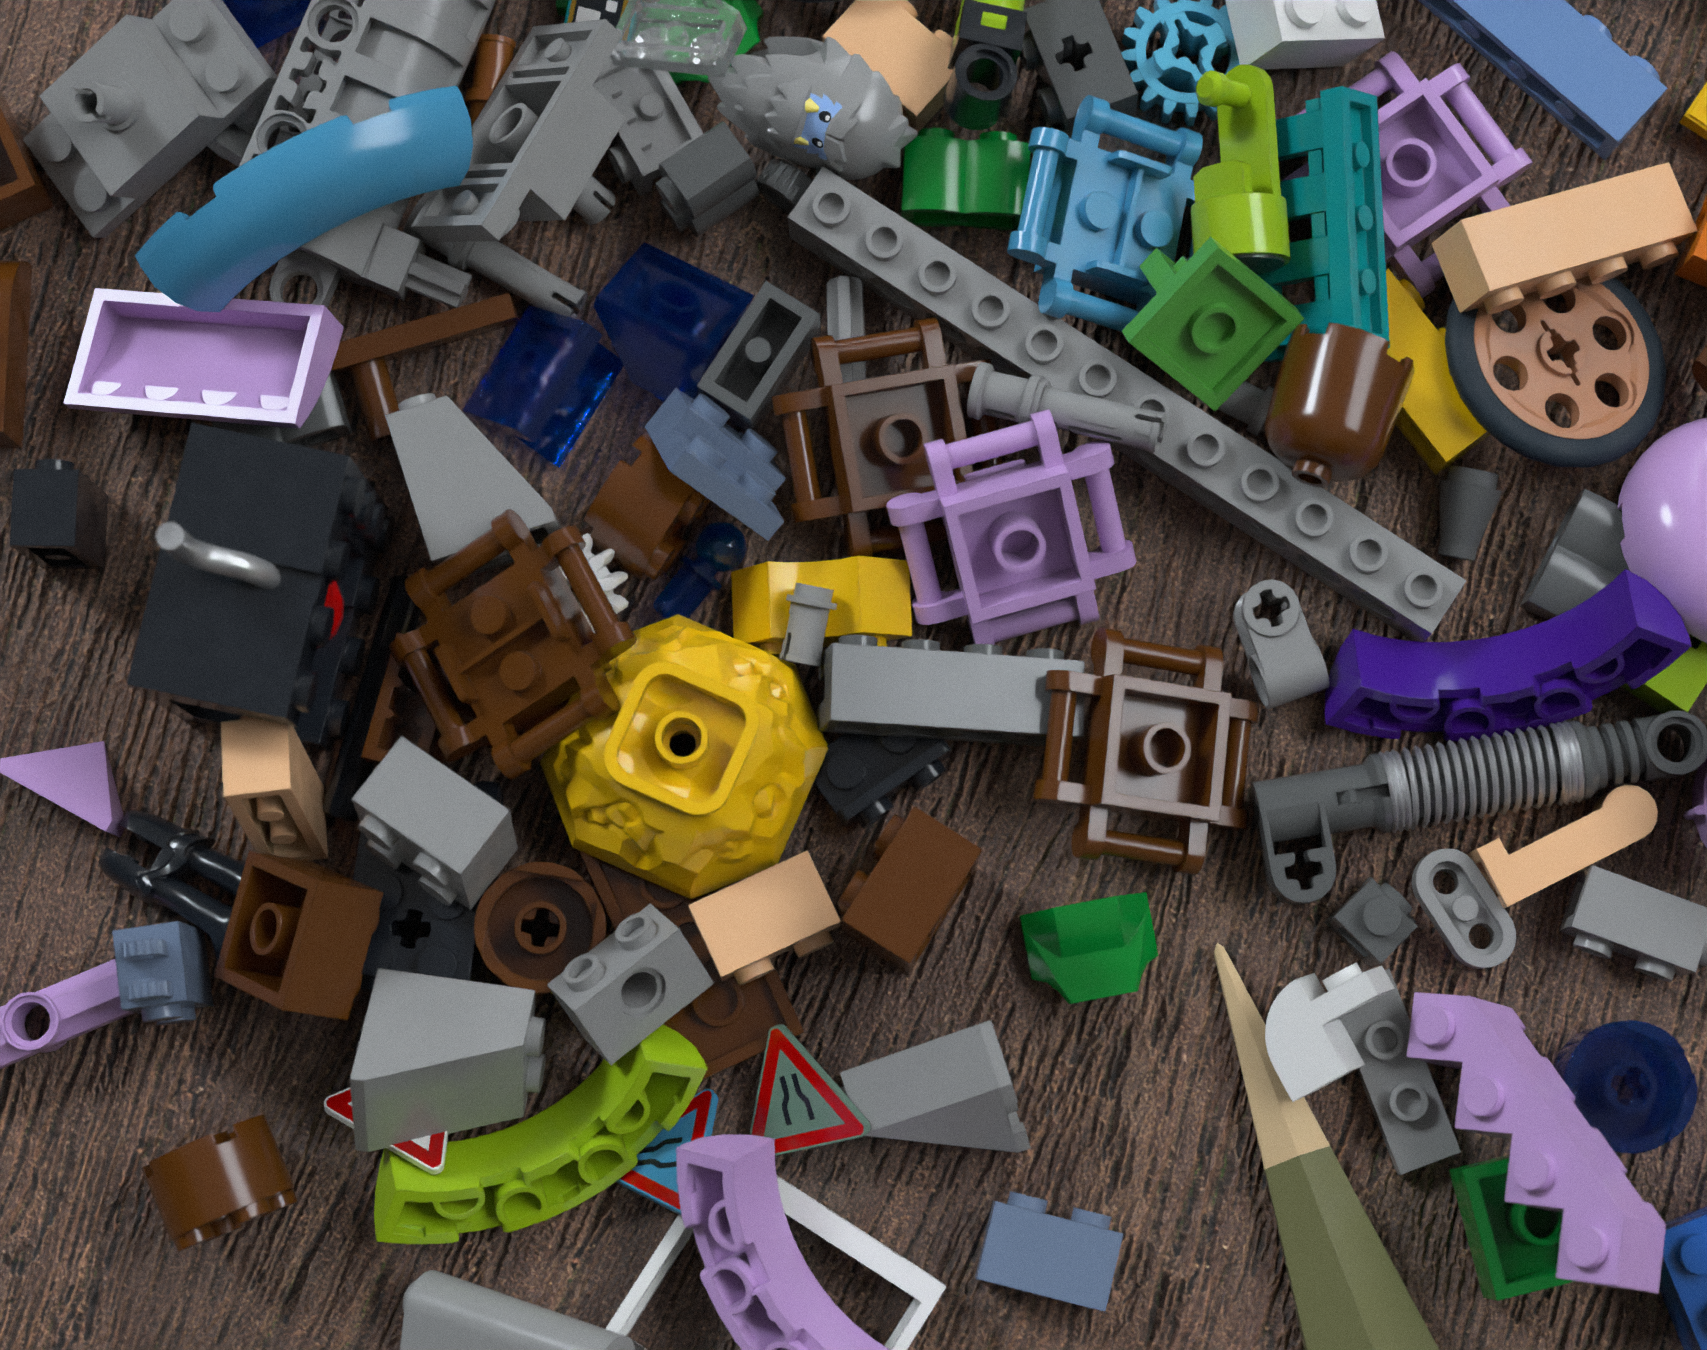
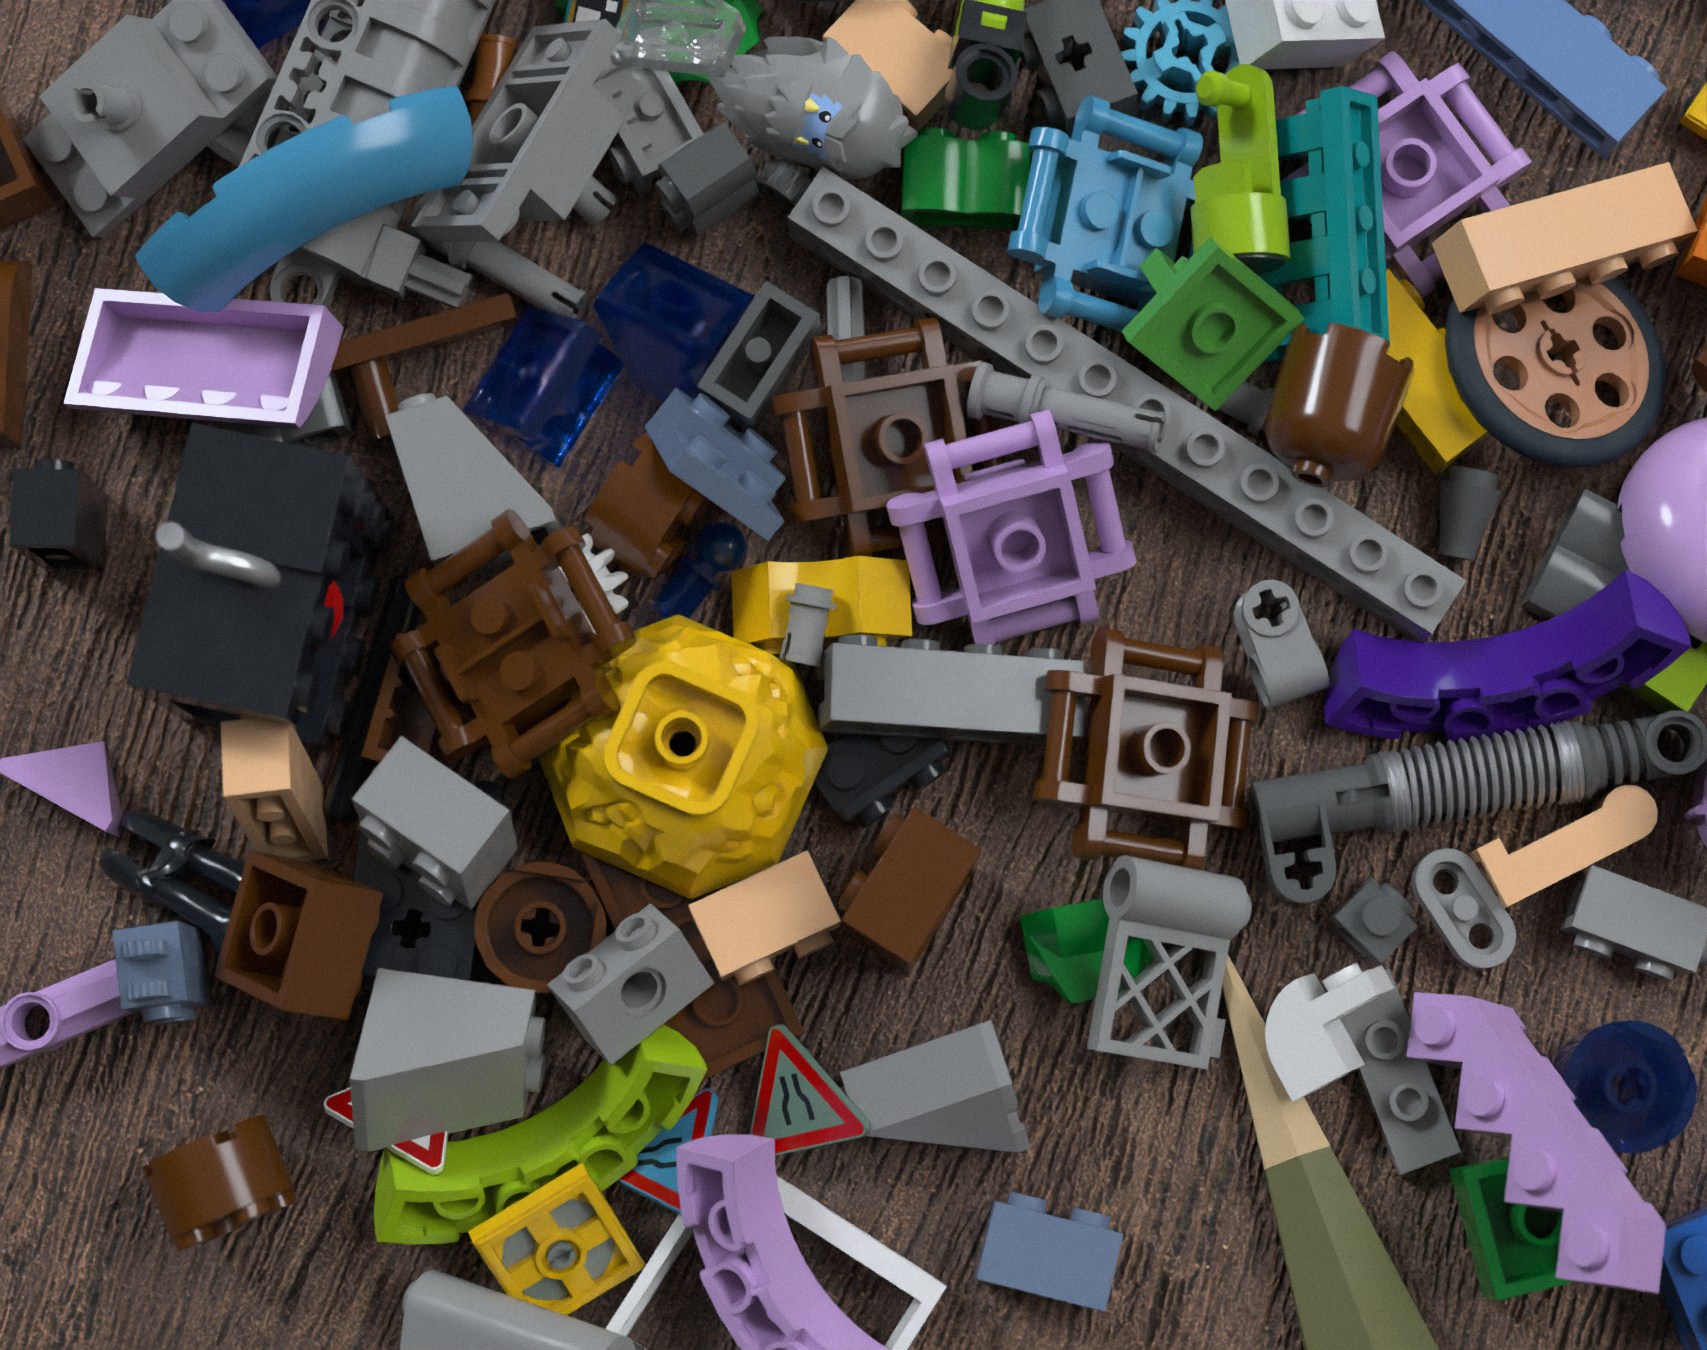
(558, 1245): none -> yellow piece
(1174, 908): none -> light grey piece

